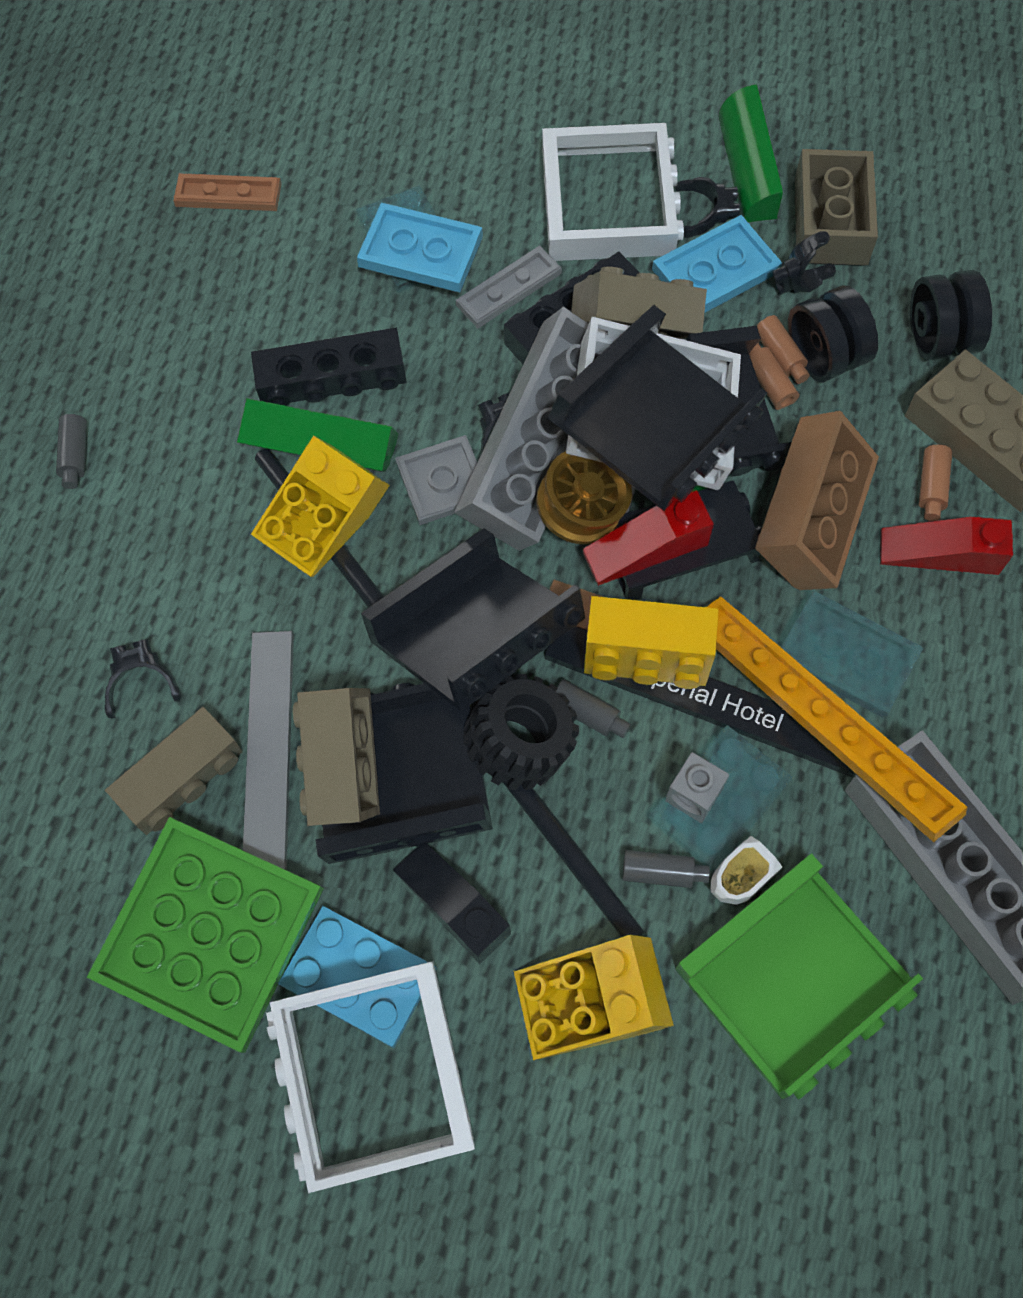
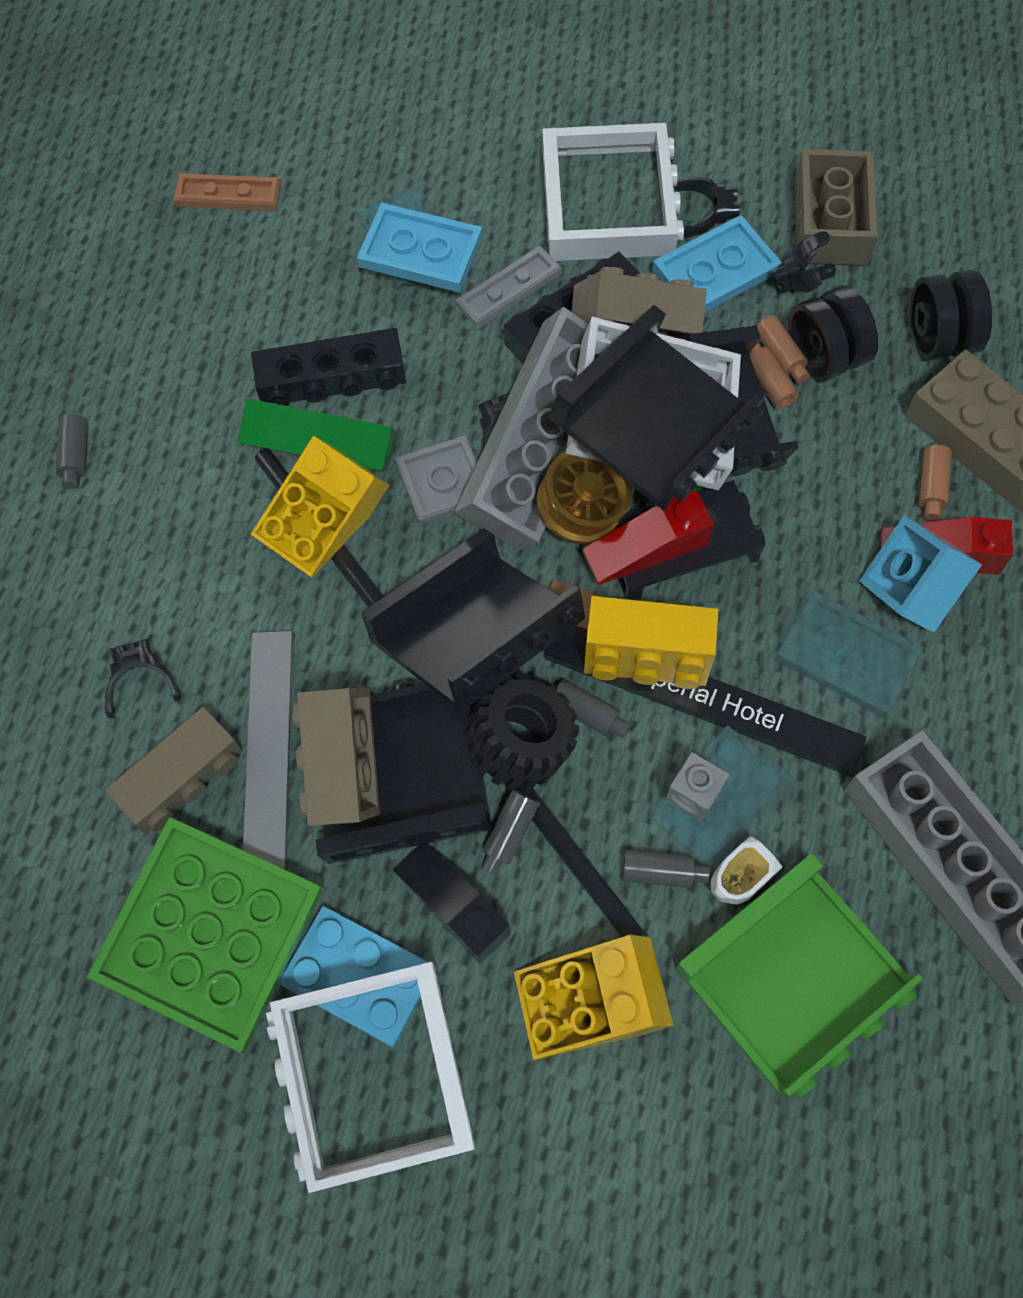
(509, 830): none -> dark grey cylinder
(751, 155): green brick -> none
(817, 502): medium nougat brick -> none
(837, 725): light orange plate -> none
(919, 574): none -> medium azure slope

